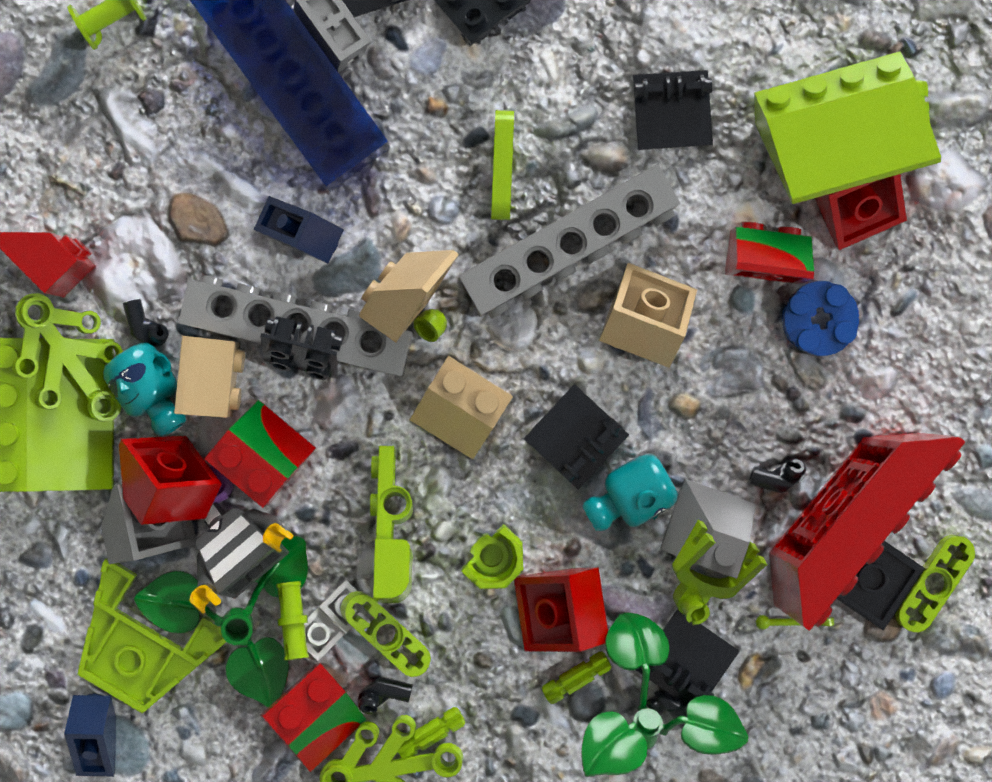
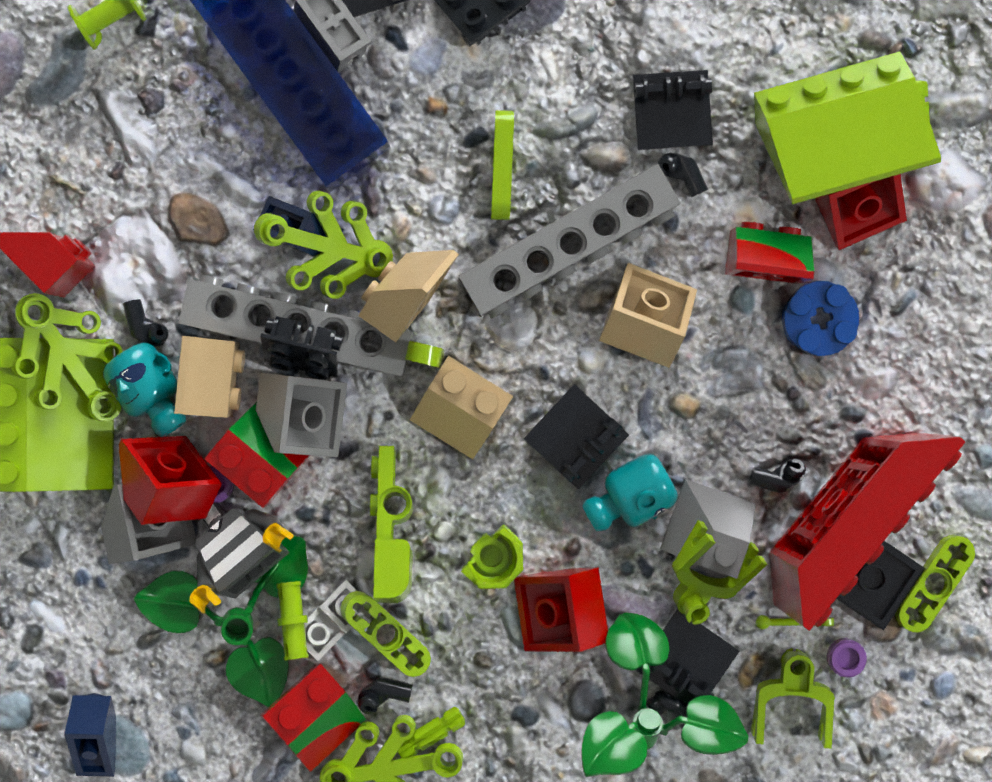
(131, 657): lime wing -> none
(301, 414): none -> light grey slope
(332, 247): none -> lime plant
(424, 354): none -> lime beam
(430, 324): lime hinge -> none
(576, 677): lime axle -> none
(684, 169): none -> black arm
(797, 683): none -> lime piece
(846, 657): none -> medium lavender tile

